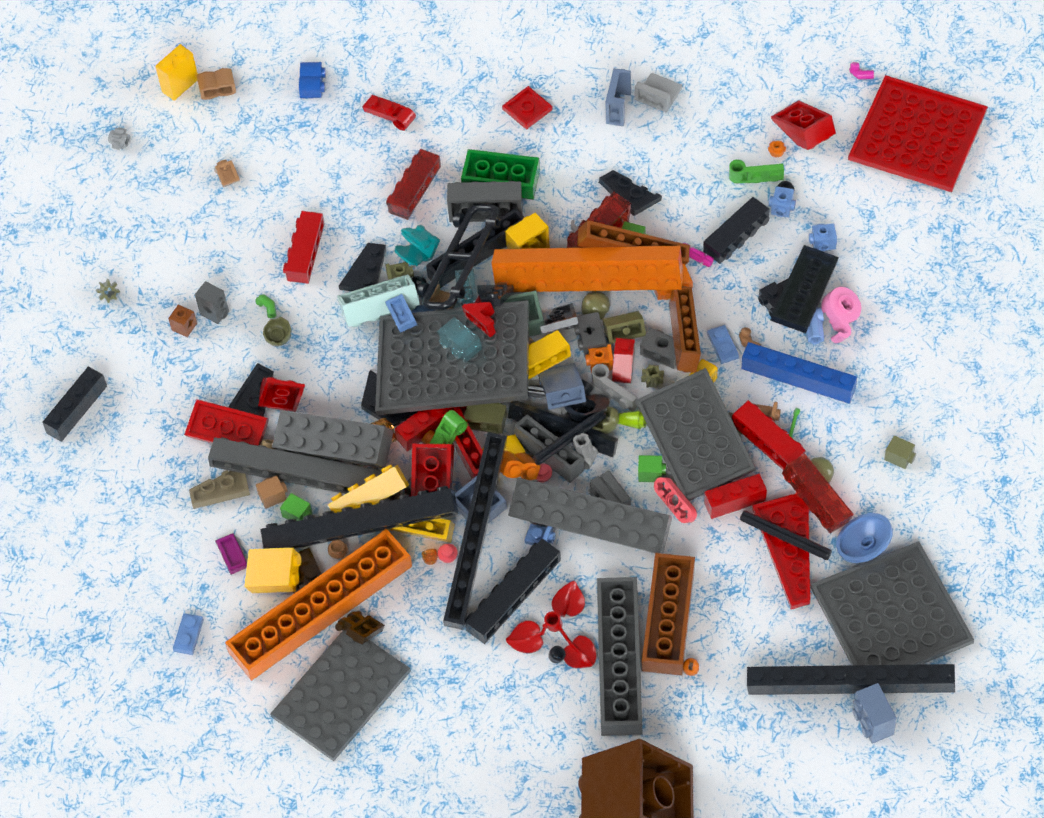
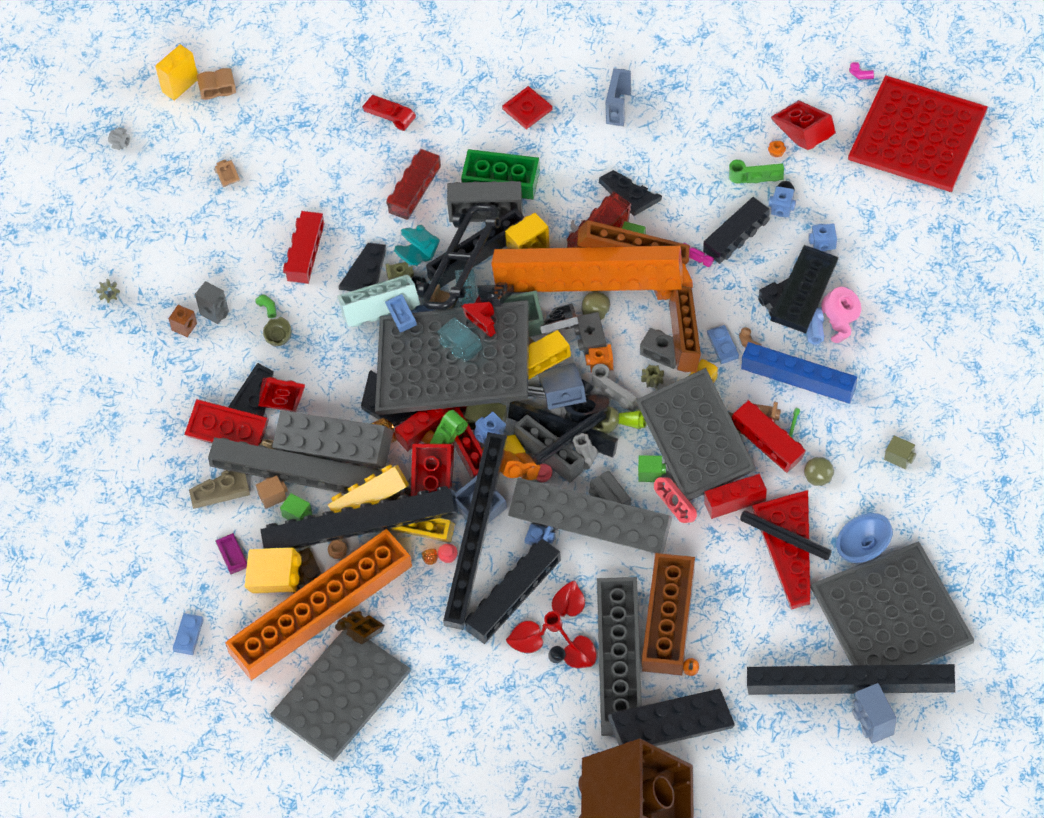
(74, 404): black brick -> none
(311, 79): blue brick -> none
(491, 423): none -> medium blue brick
(623, 360): slope -> none
(624, 326): olive brick -> none
(657, 92): light grey bracket -> none
(673, 719): none -> black plate
(817, 493): clear red brick -> none

